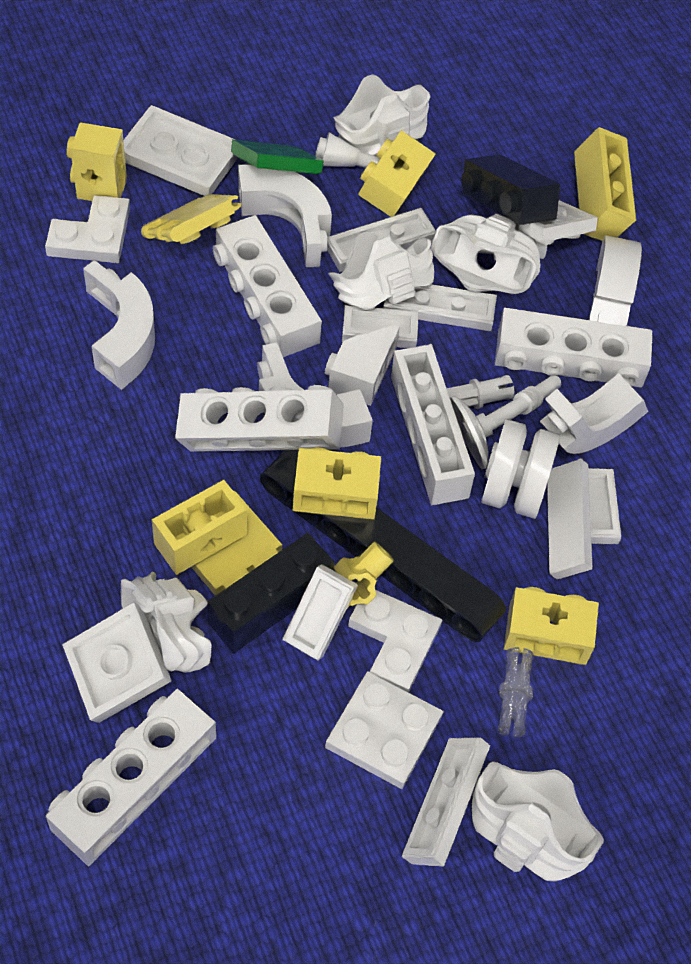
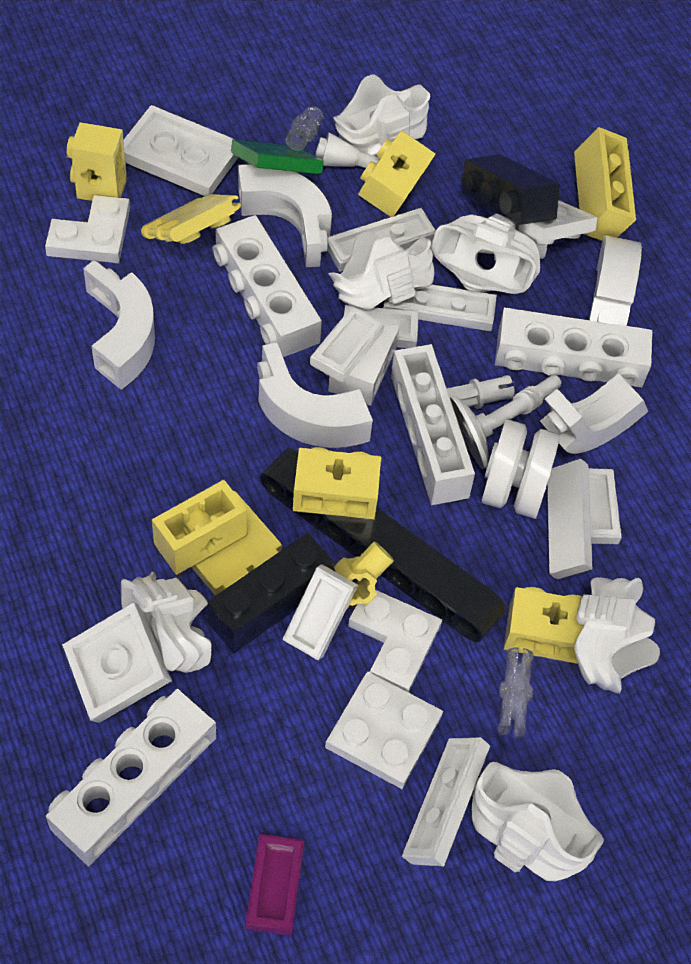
(274, 884): none -> magenta tile
(304, 128): none -> clear pin
(317, 427): white brick -> none
(347, 344): none -> white tile
(614, 633): none -> white piece

